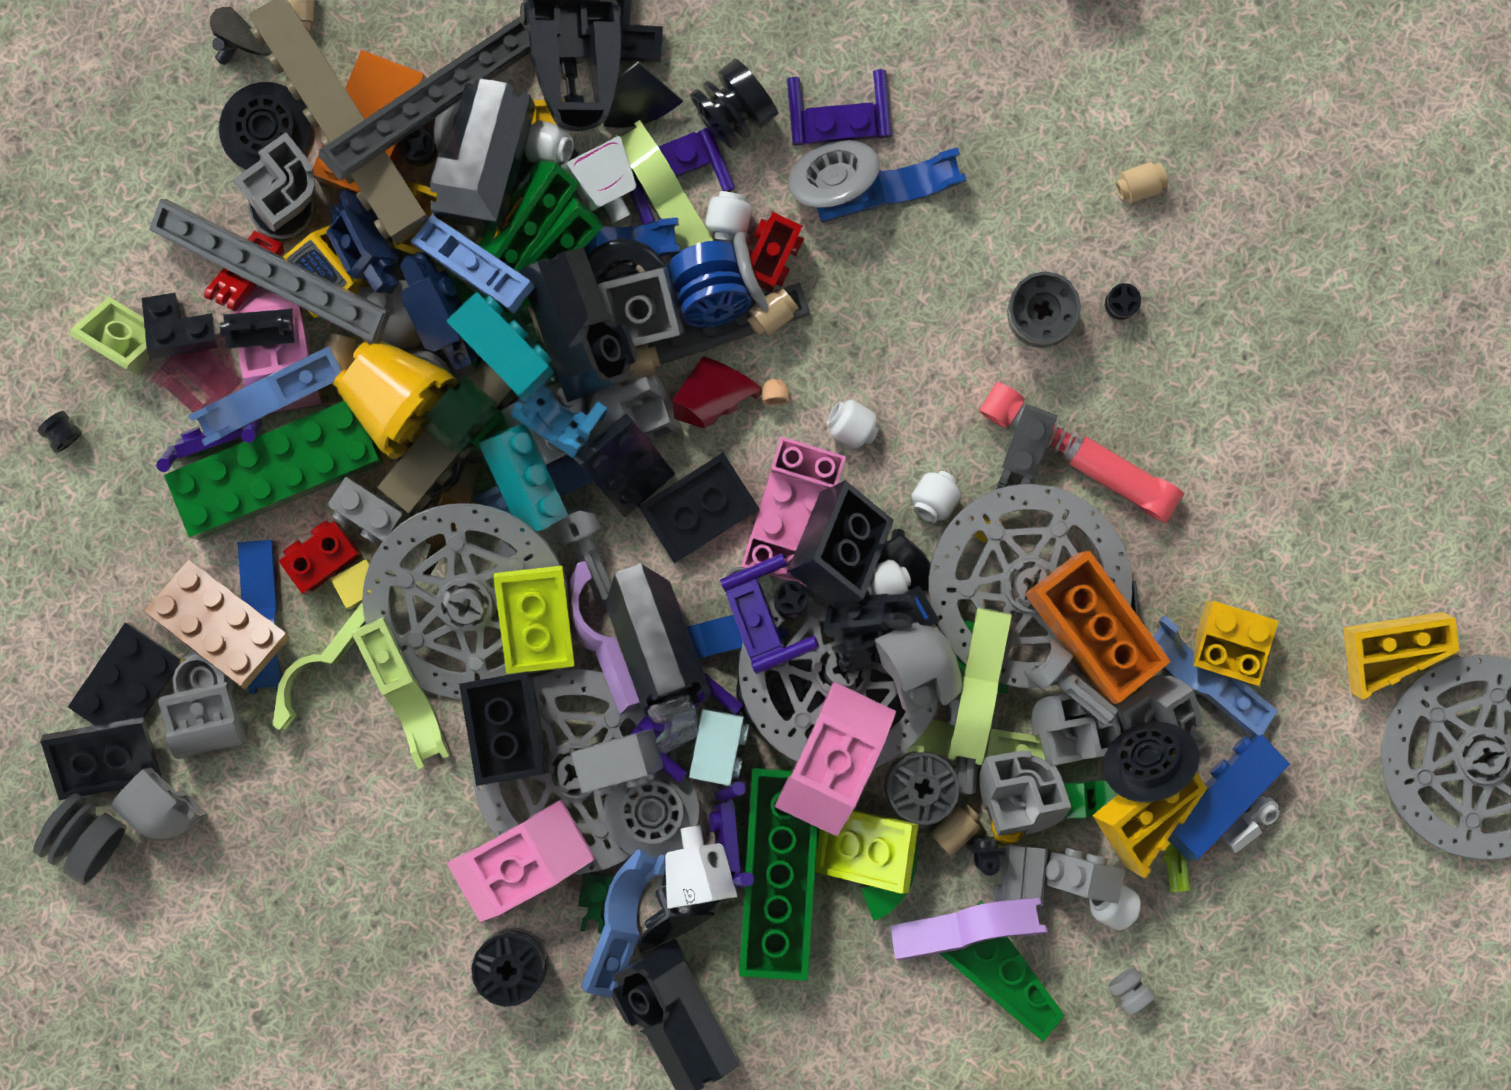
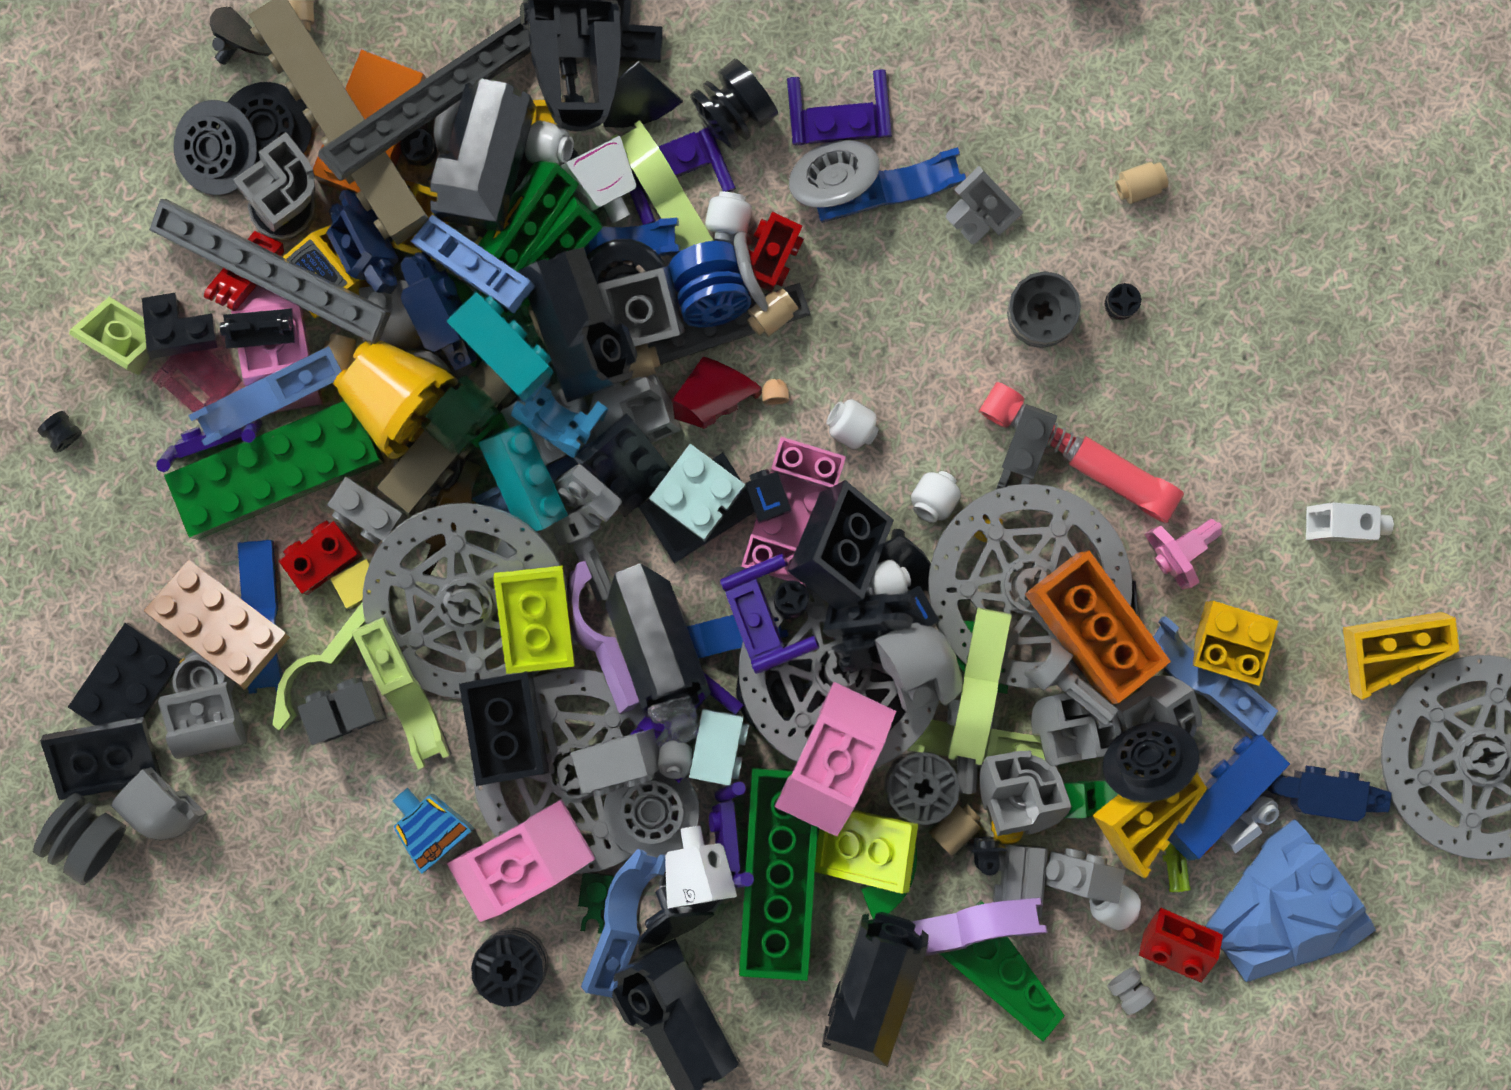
(203, 148): none -> black wheel
(338, 713): none -> dark grey piece
(428, 828): none -> torso
(580, 488): none -> light grey plate
(675, 759): none -> light grey piece
(696, 491): none -> light aqua piece
(767, 495): none -> black brick
(875, 988): none -> black brick
(982, 206): none -> light grey plate
(1175, 555): none -> bright pink piece
(1181, 945): none -> red brick
(1289, 908): none -> medium blue wedge
(1331, 796): none -> dark blue hinge
(1346, 522): none -> white torso

